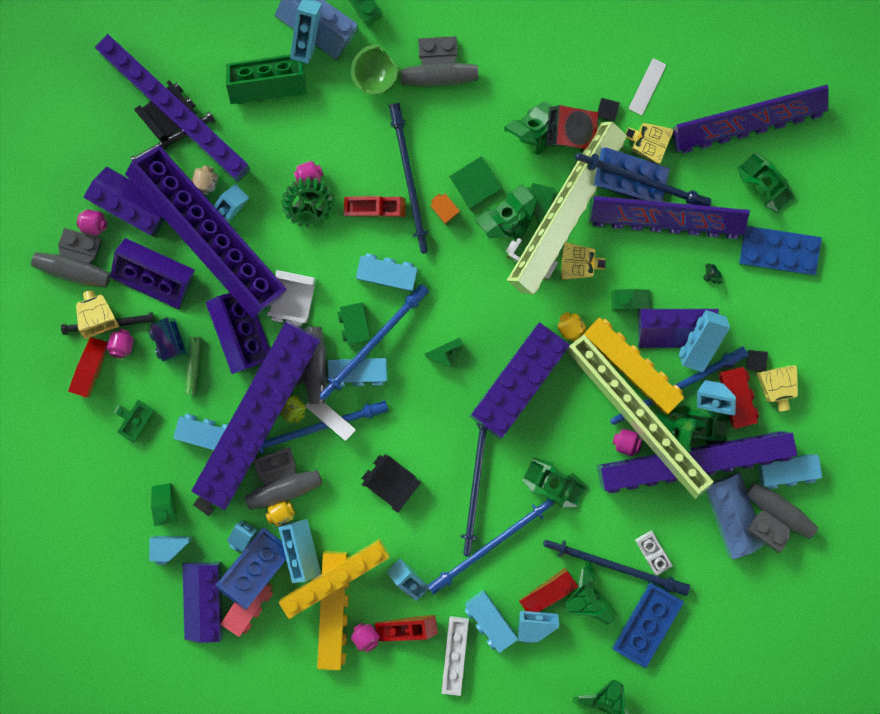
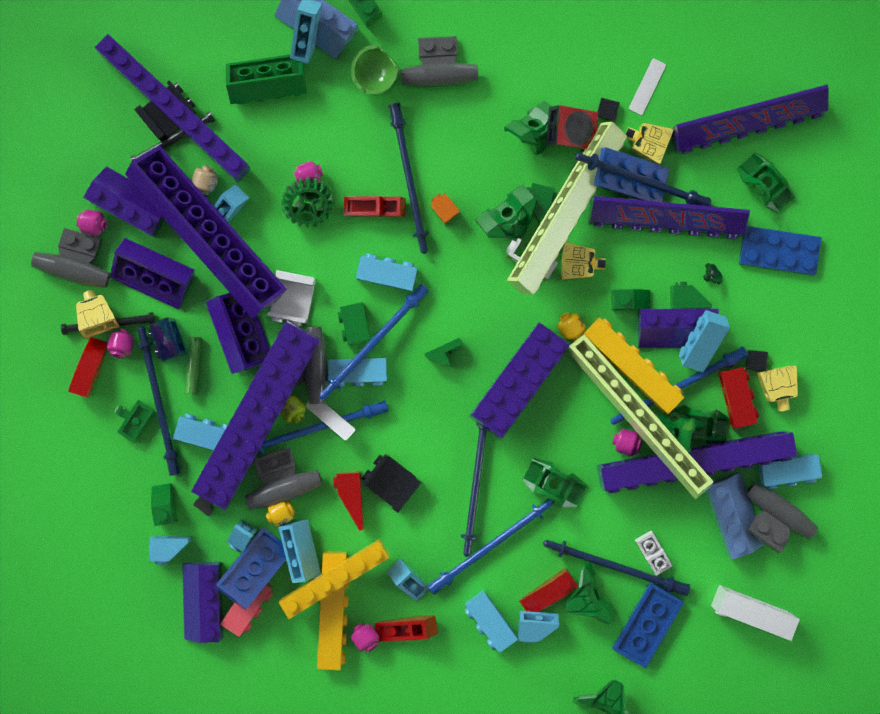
(170, 454): none -> dark blue bar
(350, 492): none -> red slope
(455, 655): white plate -> none
(475, 182): green tile -> none
(687, 297): none -> green slope
(716, 398): medium azure slope -> none
(755, 612): none -> white brick

